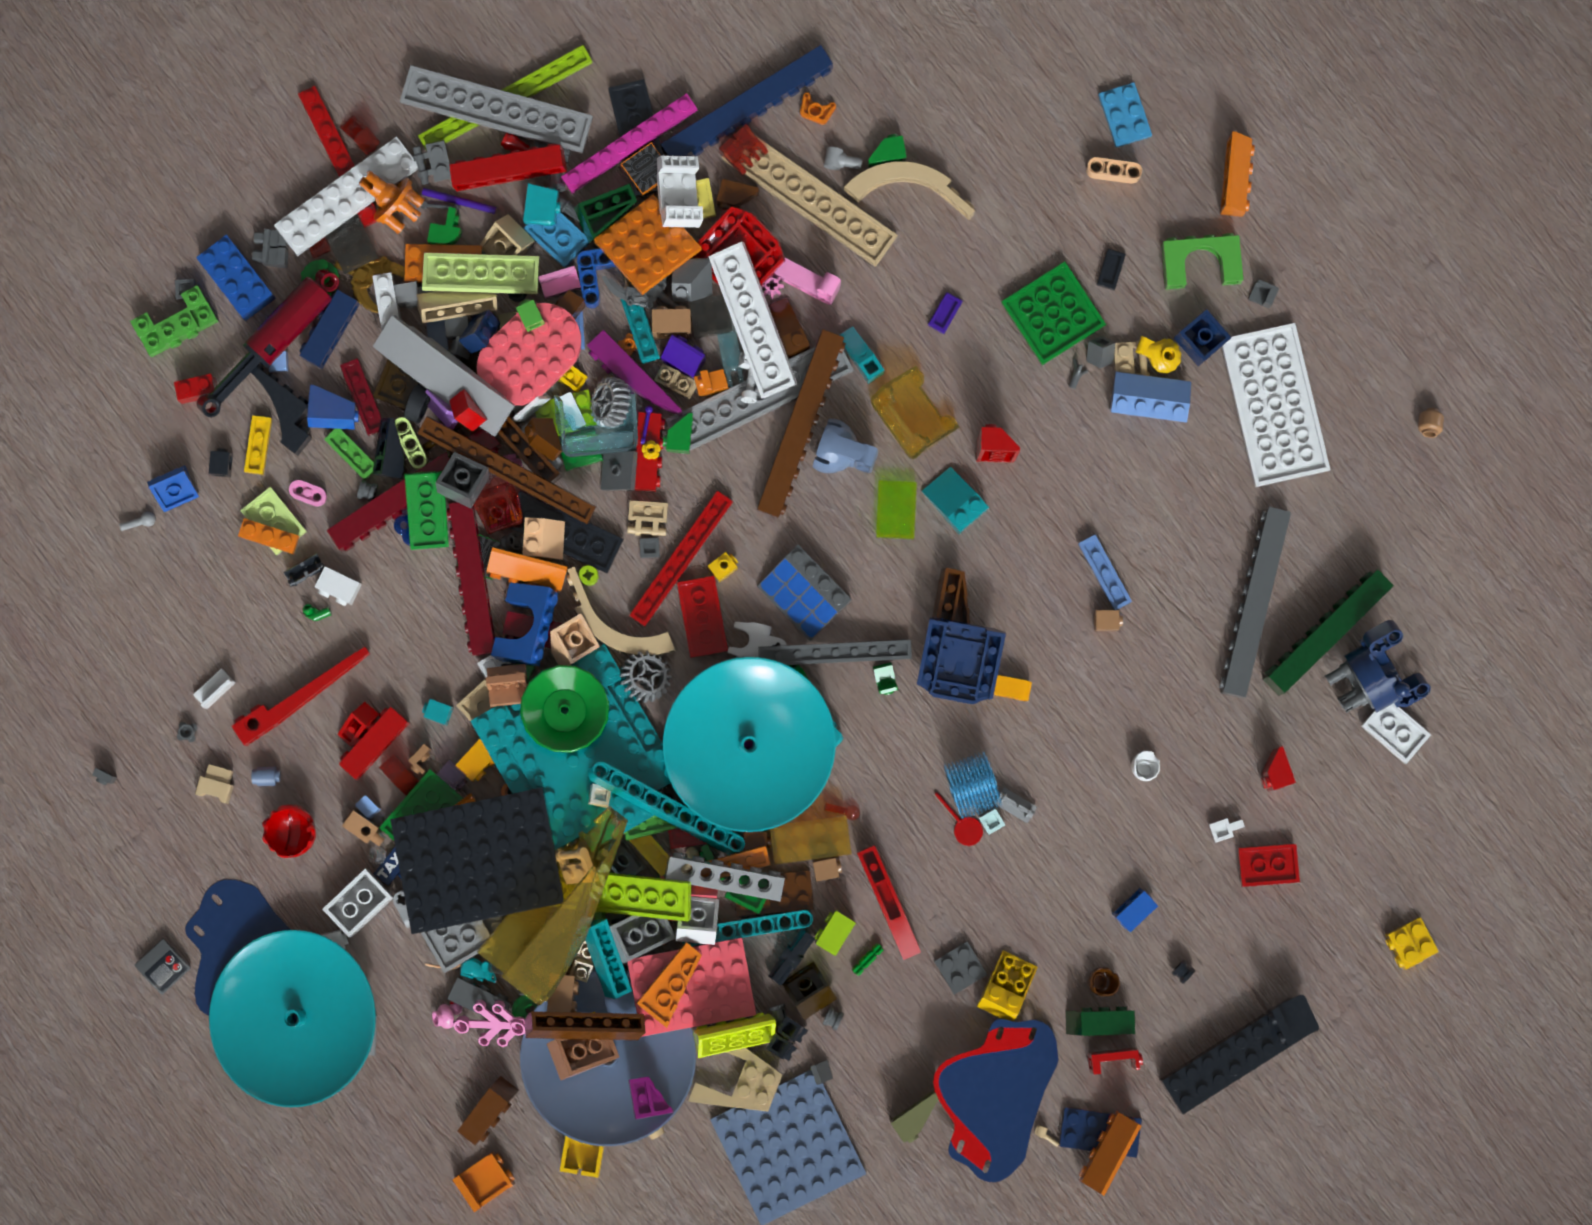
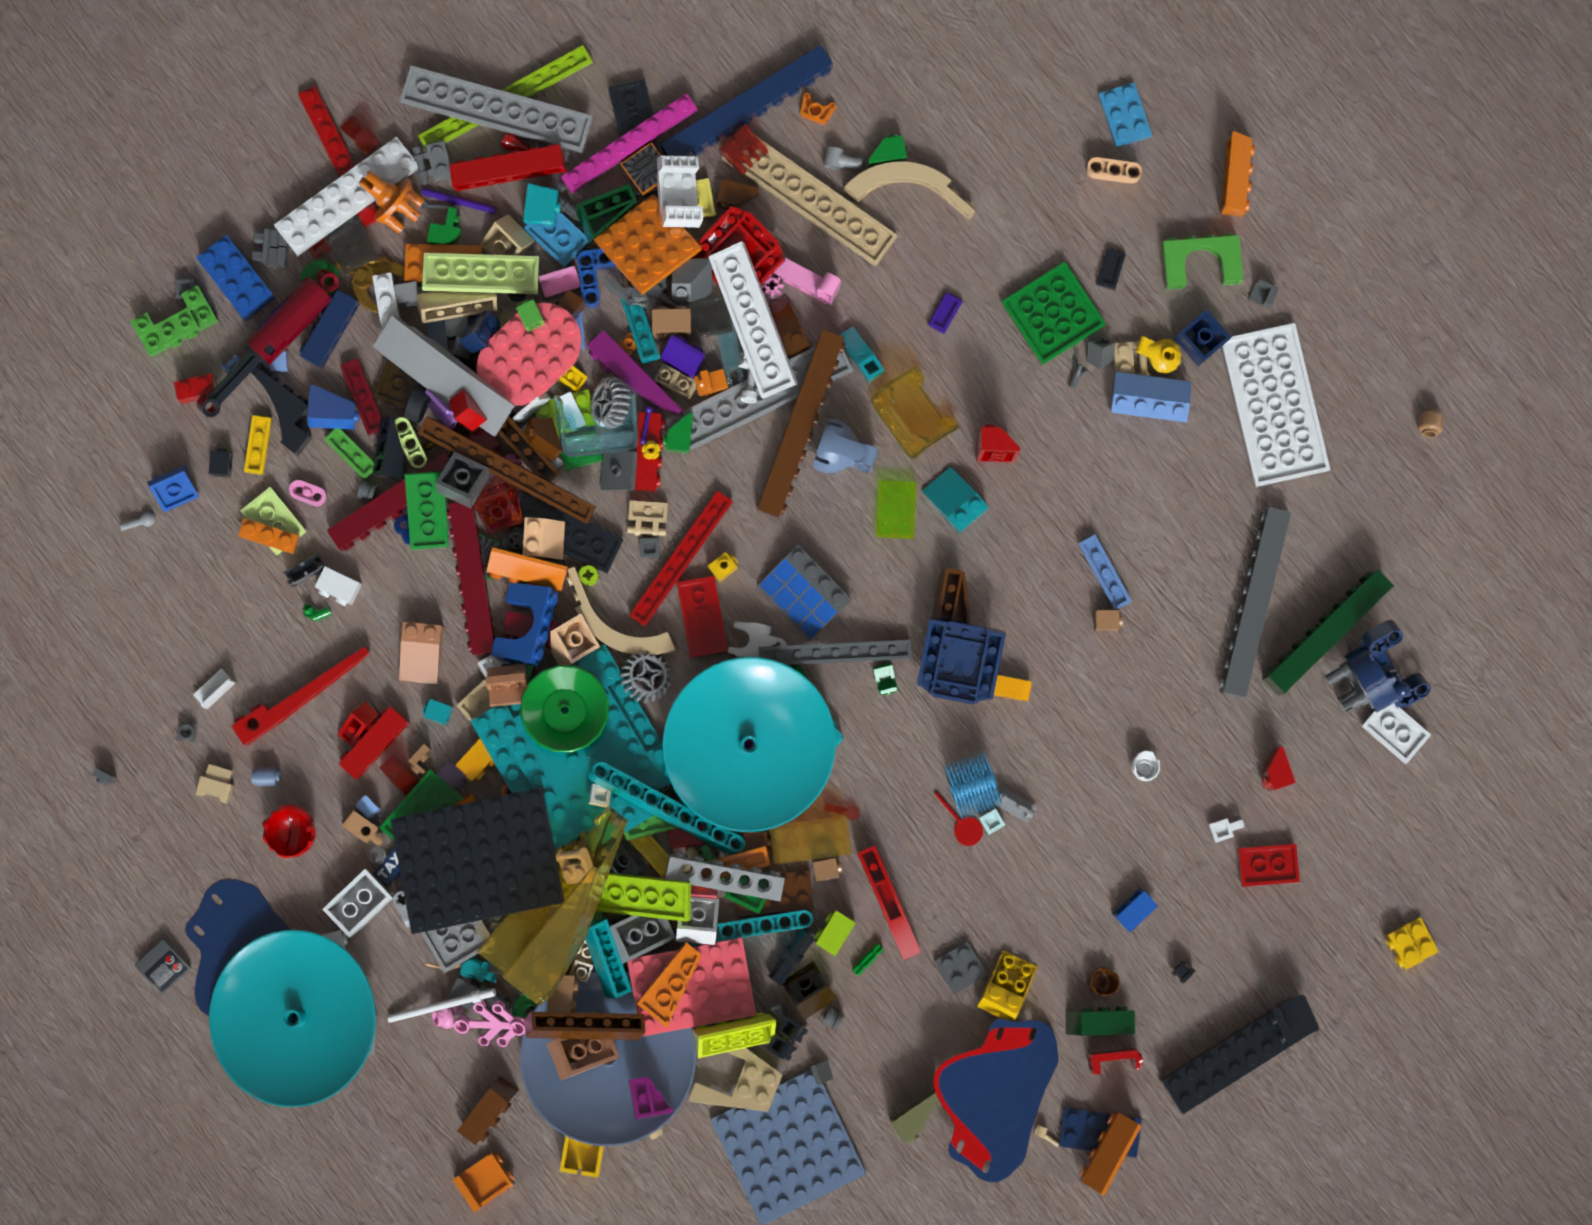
(226, 367): none -> medium blue bush
(420, 652): none -> slope
(475, 996): none -> white bar

